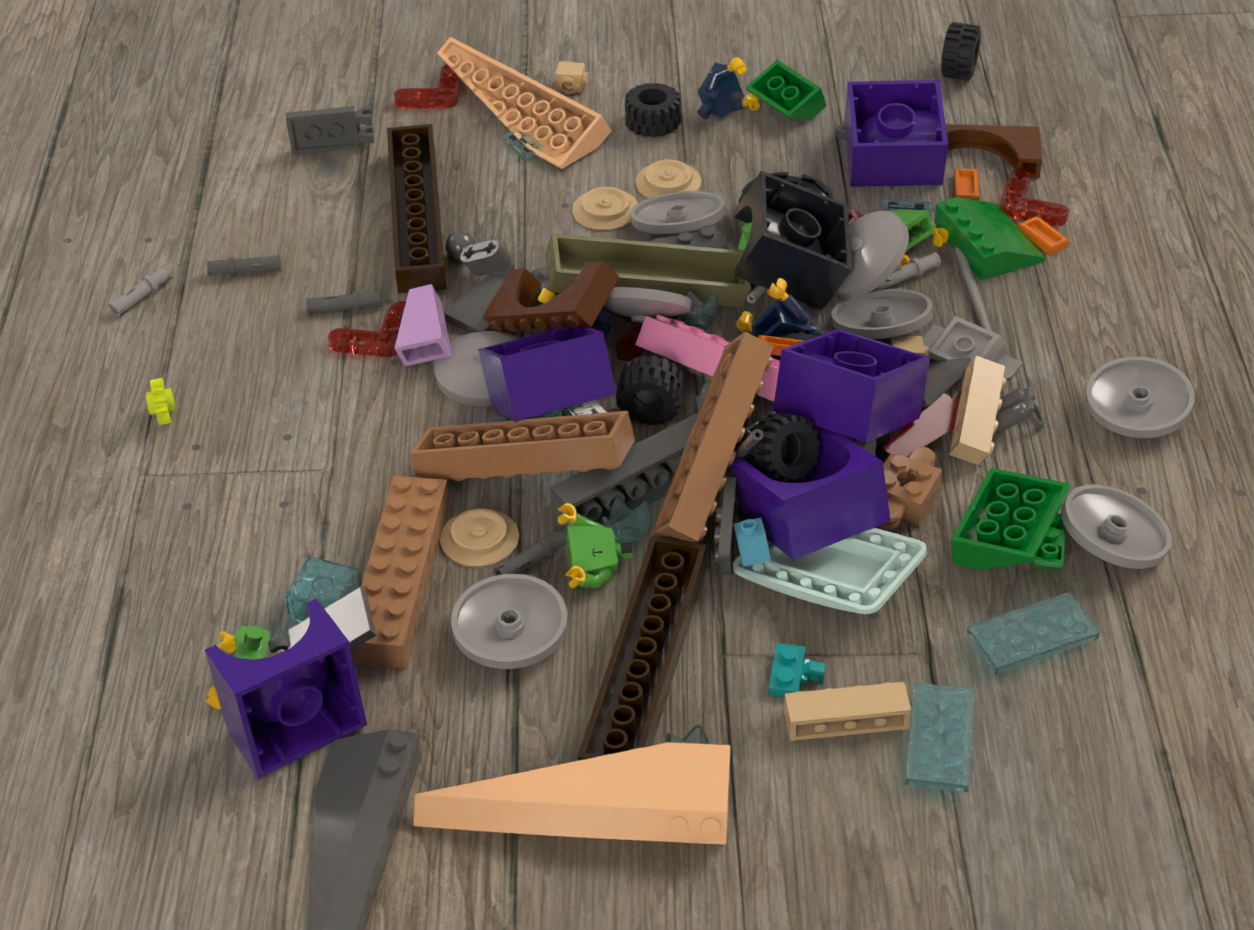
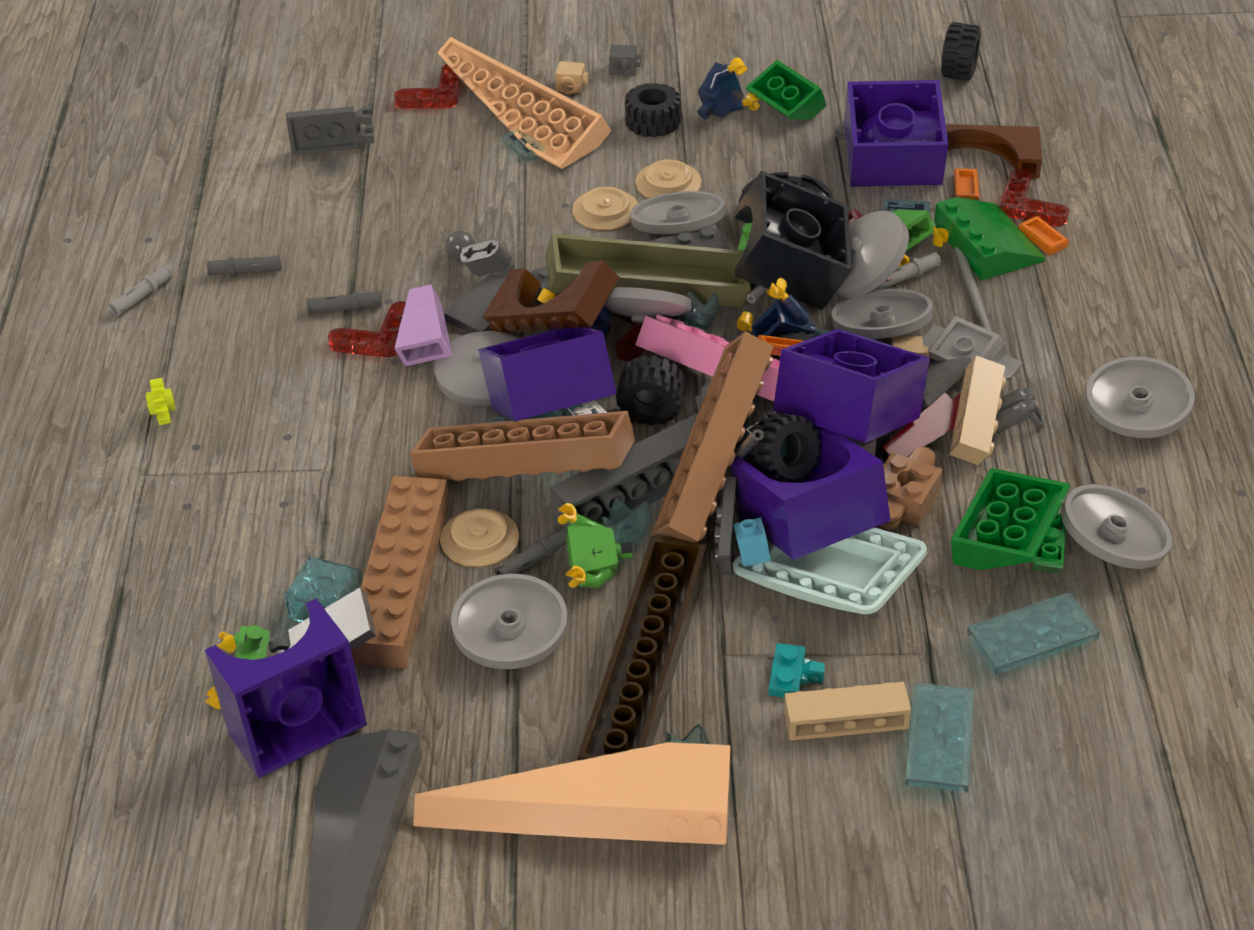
(415, 208): dark brown brick -> none
(618, 54): none -> dark grey brick

